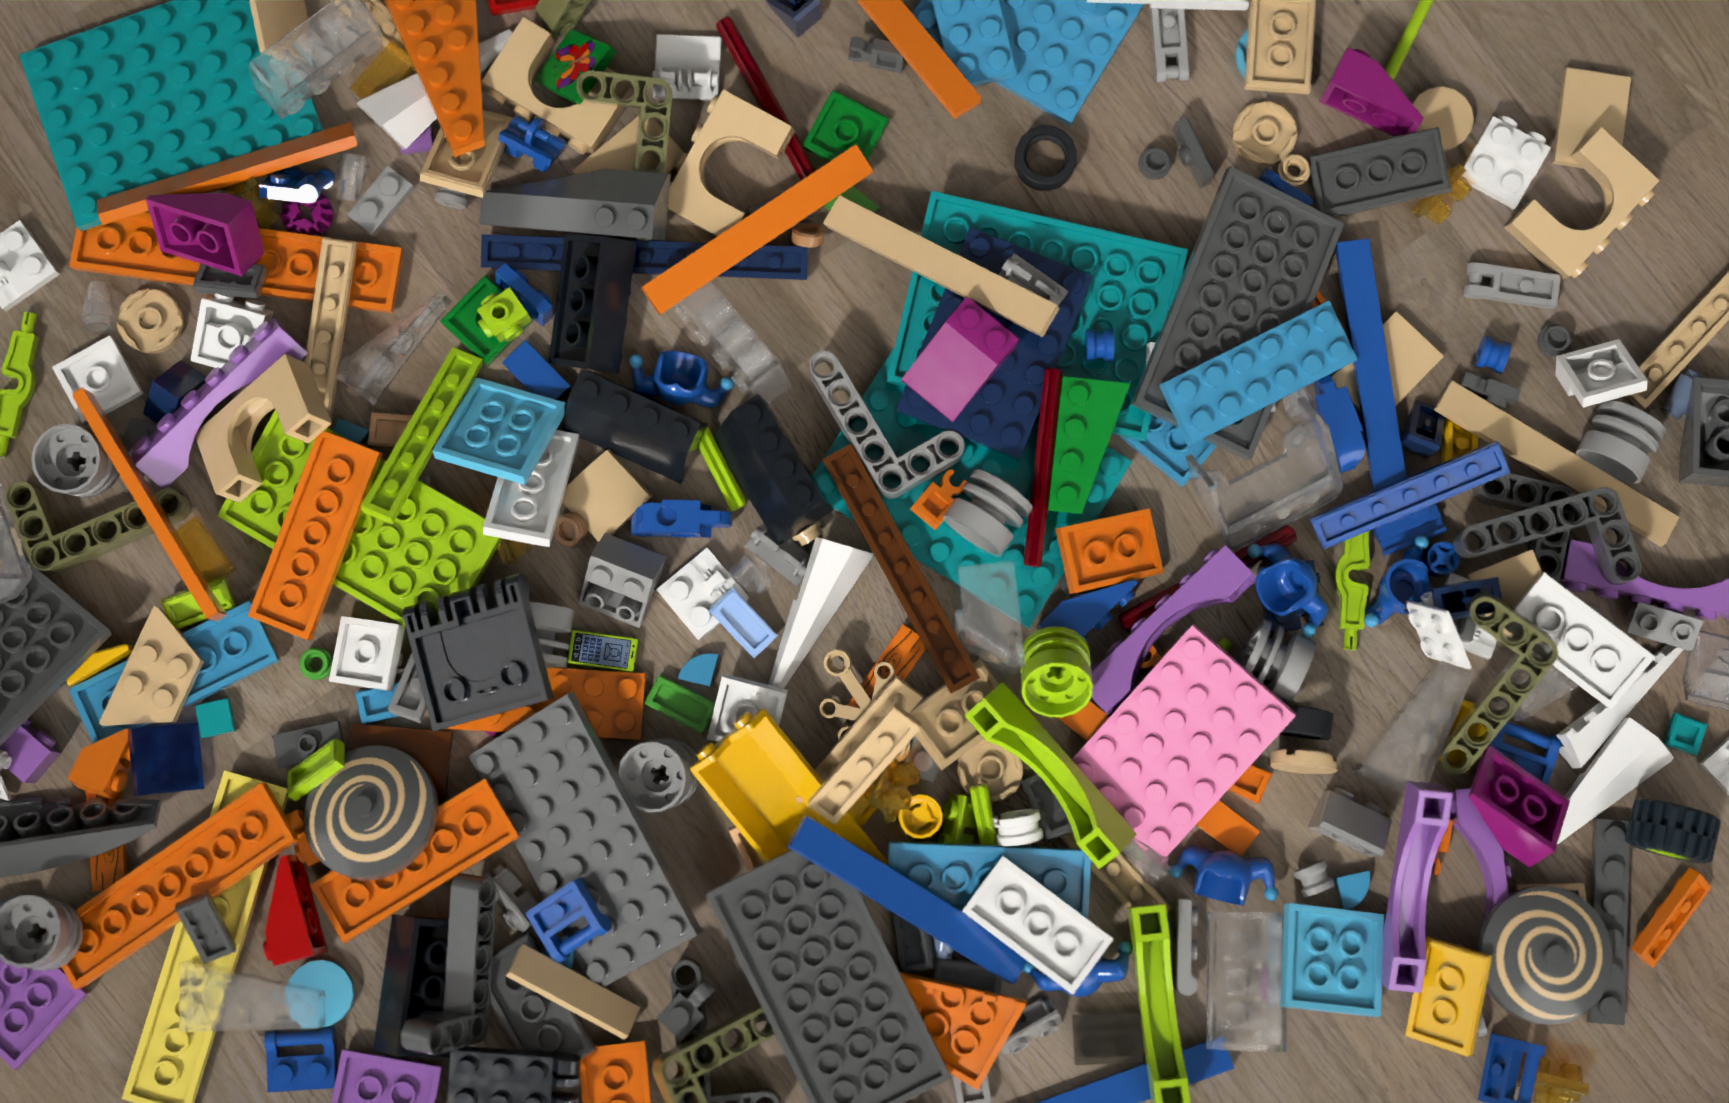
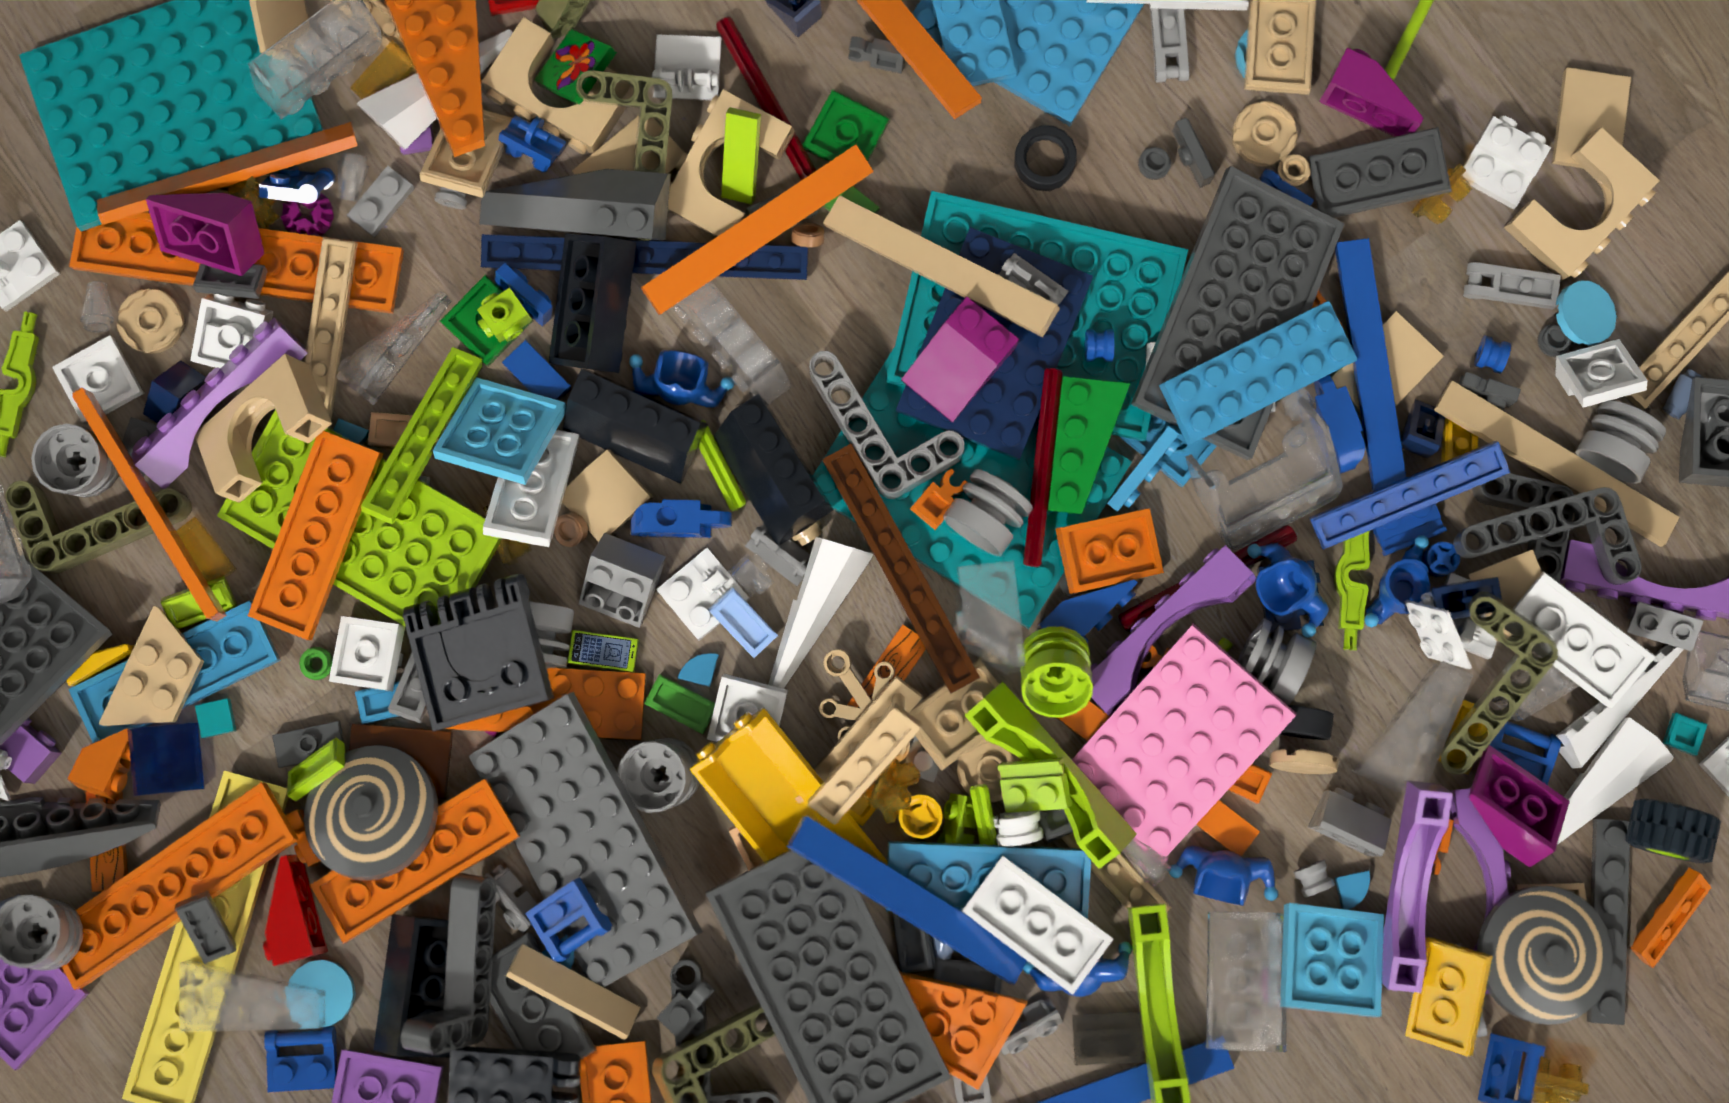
(740, 155): none -> lime tile
(1034, 785): none -> lime plate
(1146, 469): none -> dark azure plate
(1184, 948): light grey plate -> none
(1448, 111): tan tile -> none
(1586, 313): none -> medium azure tile

